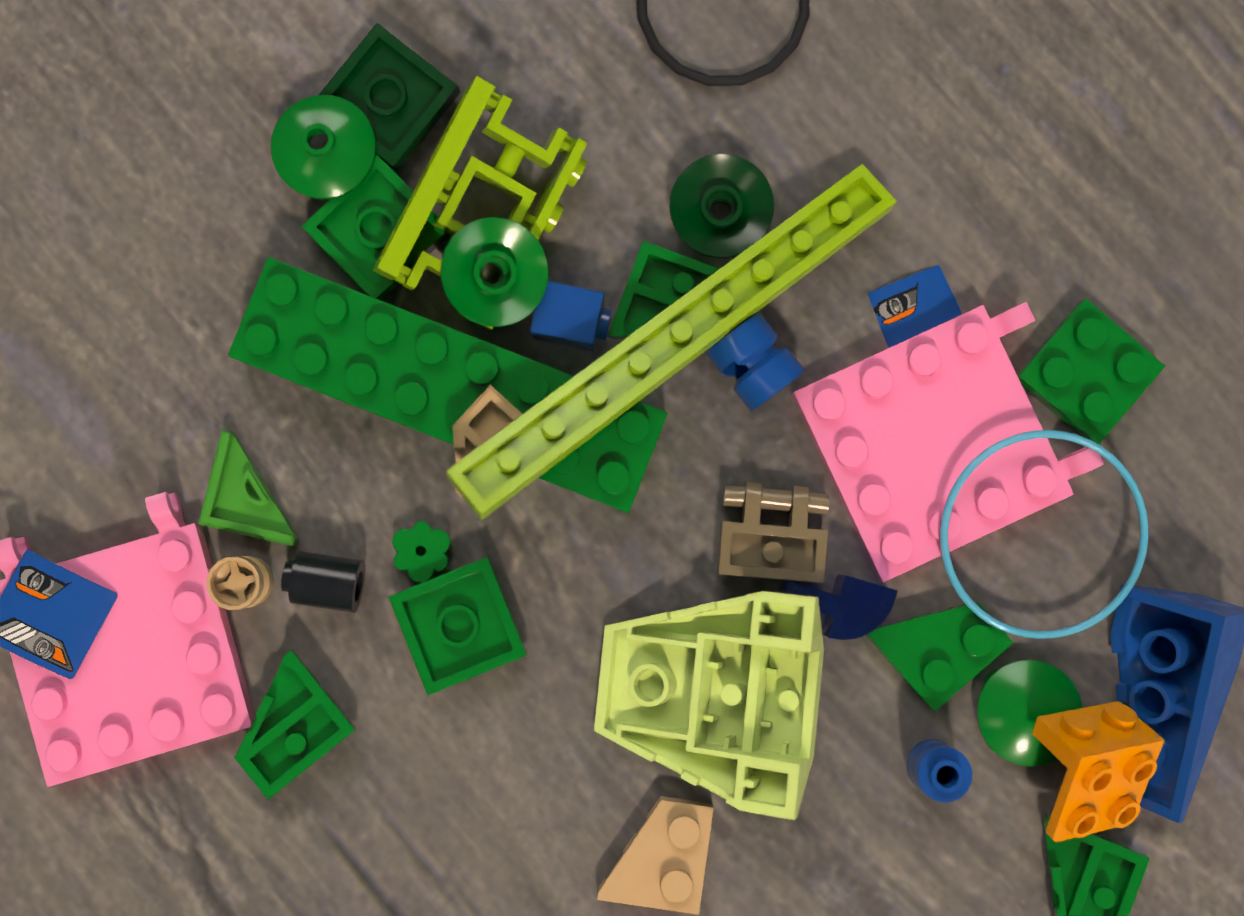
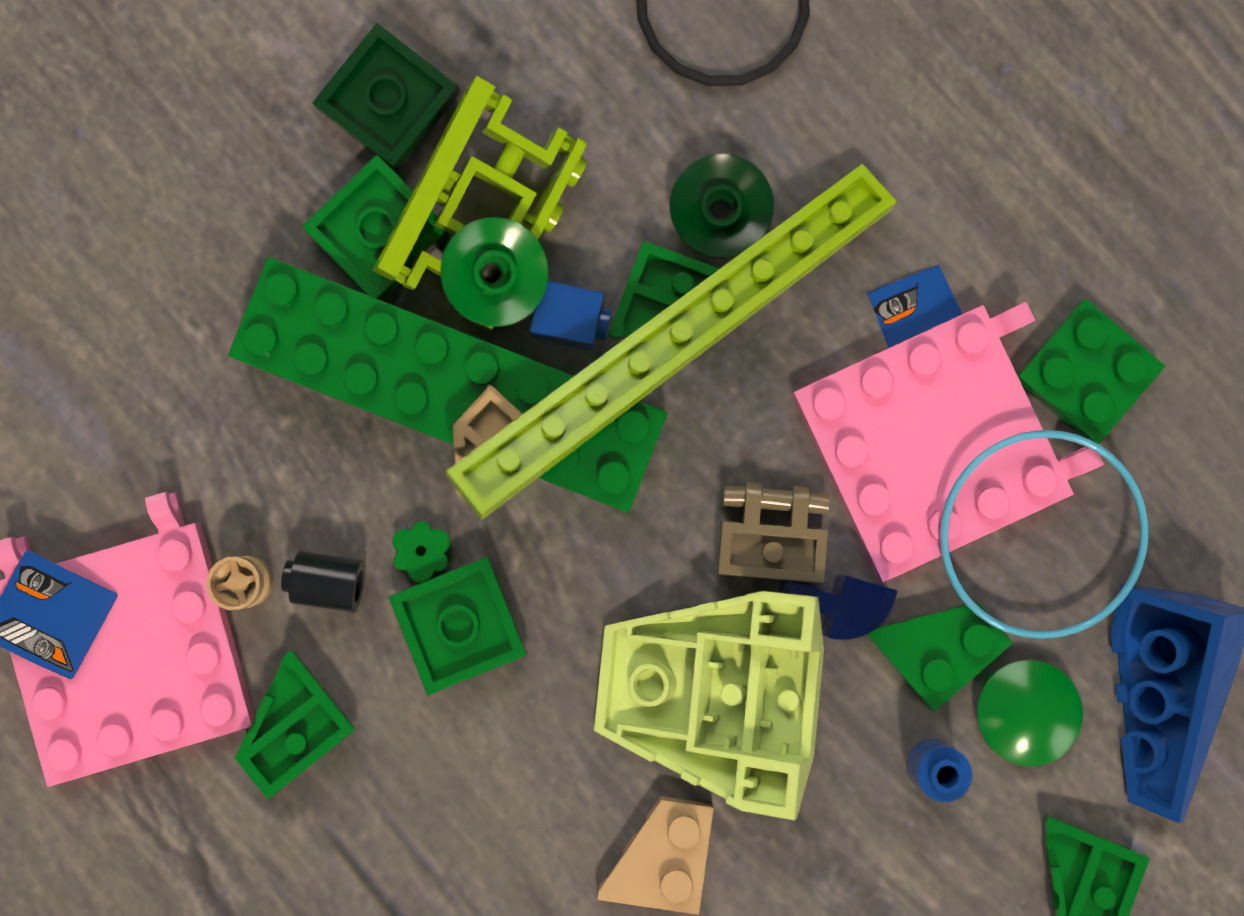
(240, 499): bright green tile -> none
(338, 165): green dish -> none
(755, 361): blue wheel -> none
(1108, 767): light orange bracket -> none

